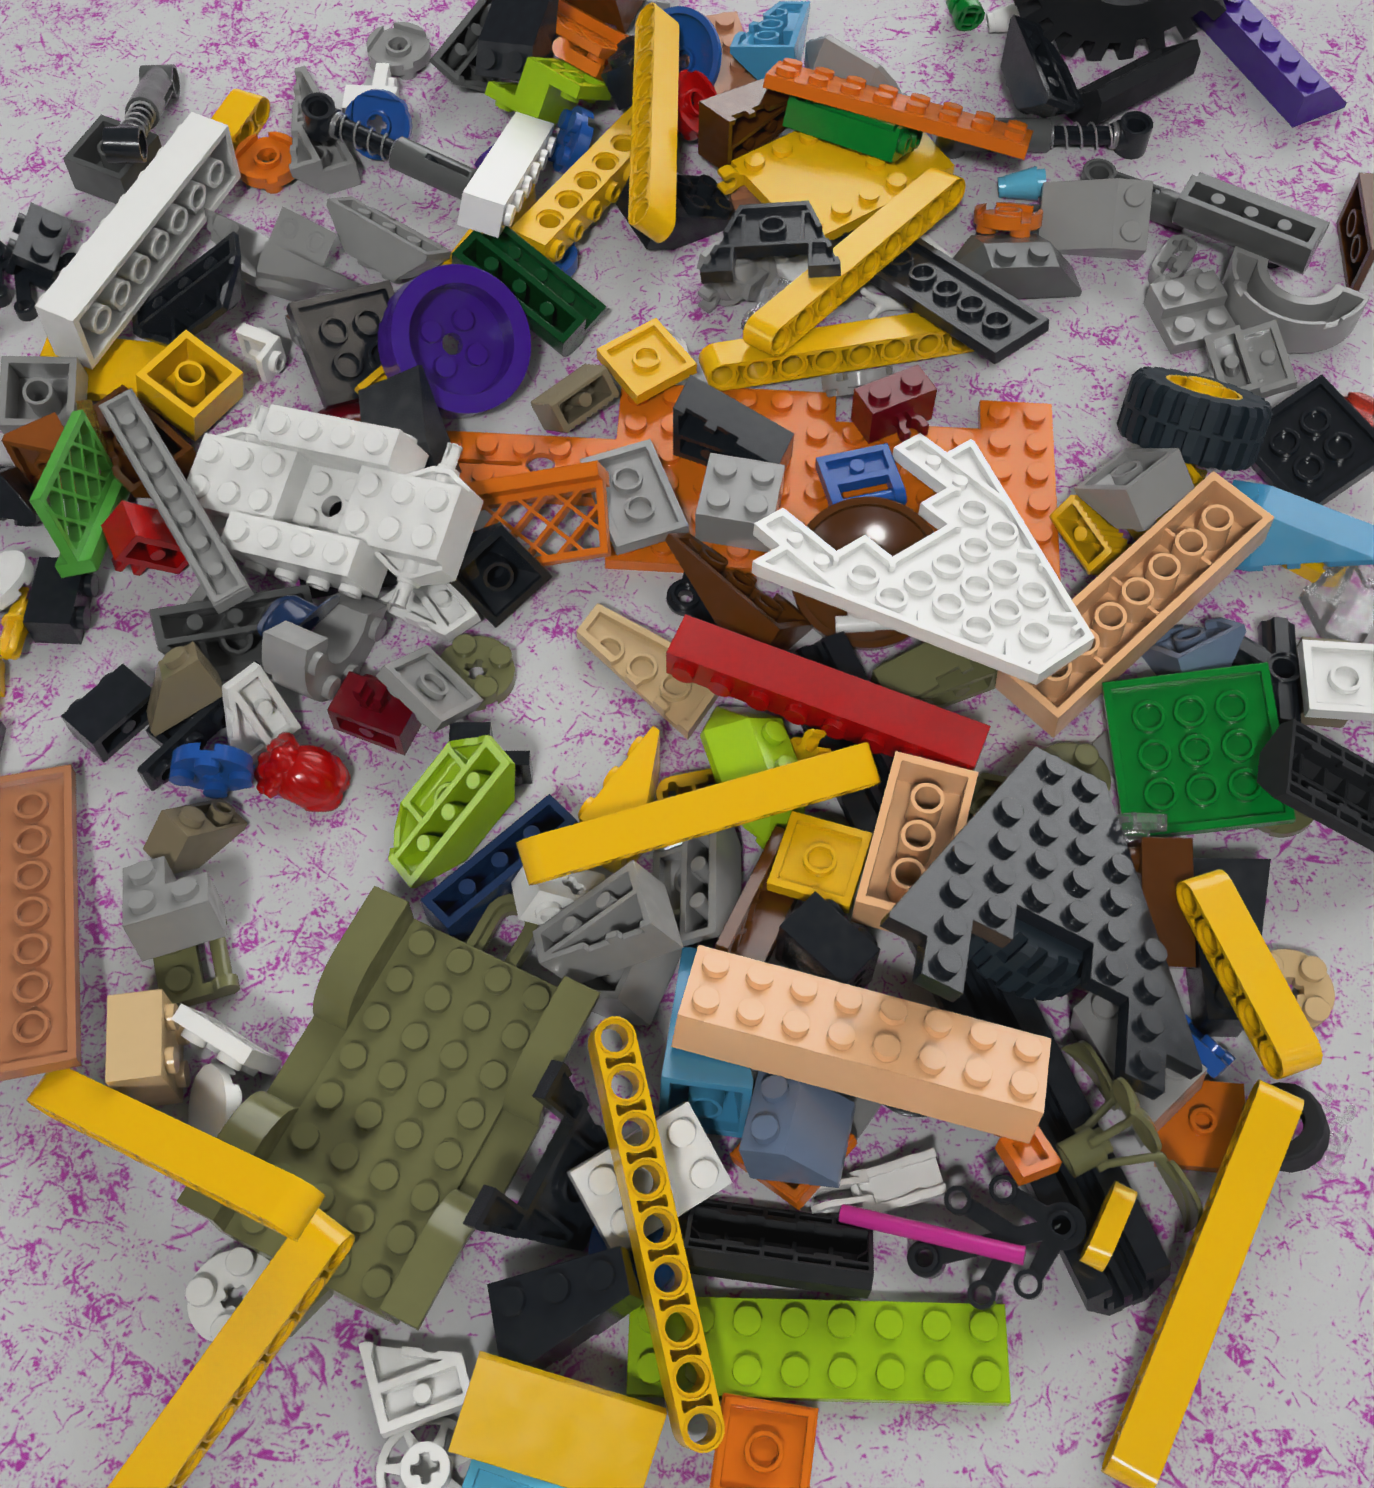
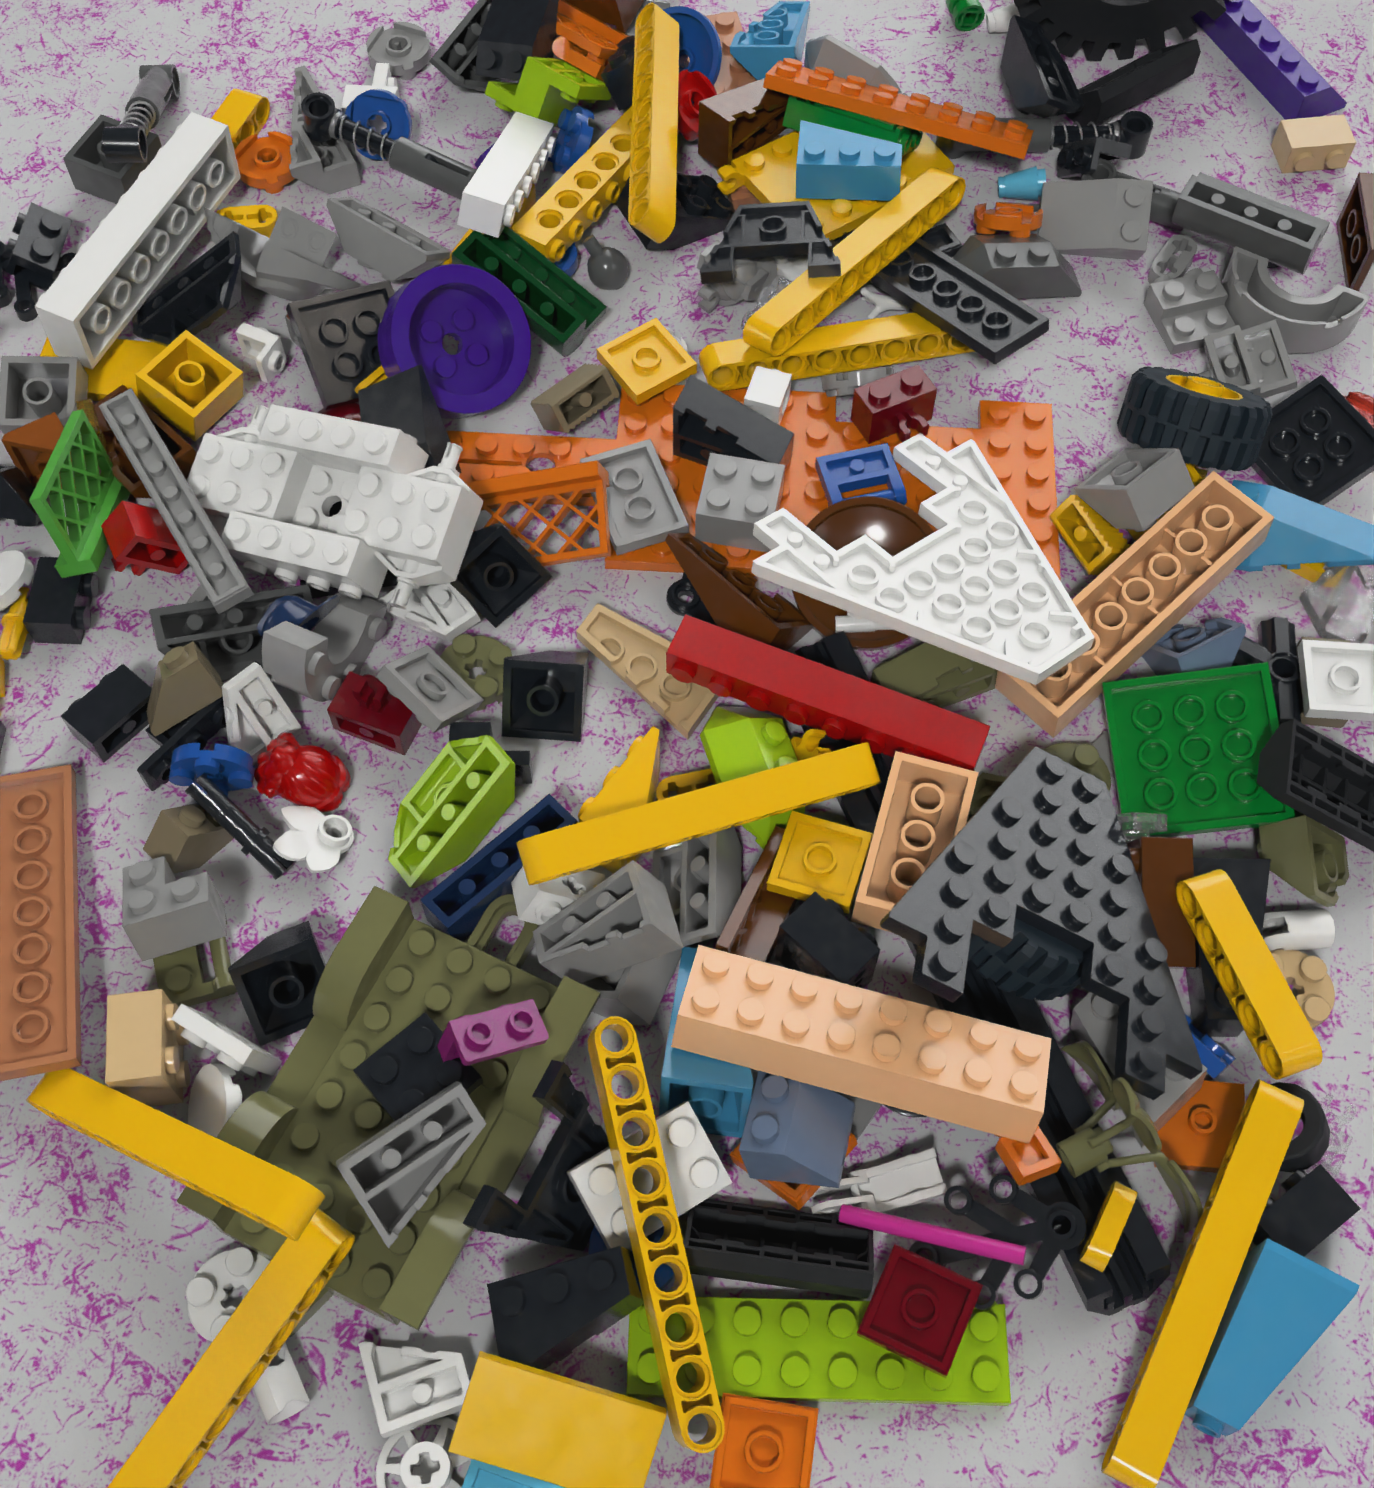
(238, 825): none -> black pin
(252, 217): none -> yellow beam
(279, 982): none -> black slope
(281, 1389): none -> white piece
(313, 838): none -> white plate
(409, 1158): none -> light grey wedge
(412, 1069): none -> black plate
(493, 1033): none -> magenta bracket
(545, 695): none -> black slope
(606, 265): none -> dark grey piece
(769, 393): none -> white brick
(846, 165): none -> dark azure wedge
(919, 1310): none -> dark red plate
(943, 239): none -> black tile
(1083, 155): none -> black bracket
(1266, 1329): none -> dark azure slope
(1300, 929): none -> white piece
(1306, 857): none -> olive slope
(1306, 1212): none -> black brick
(1313, 143): none -> tan brick

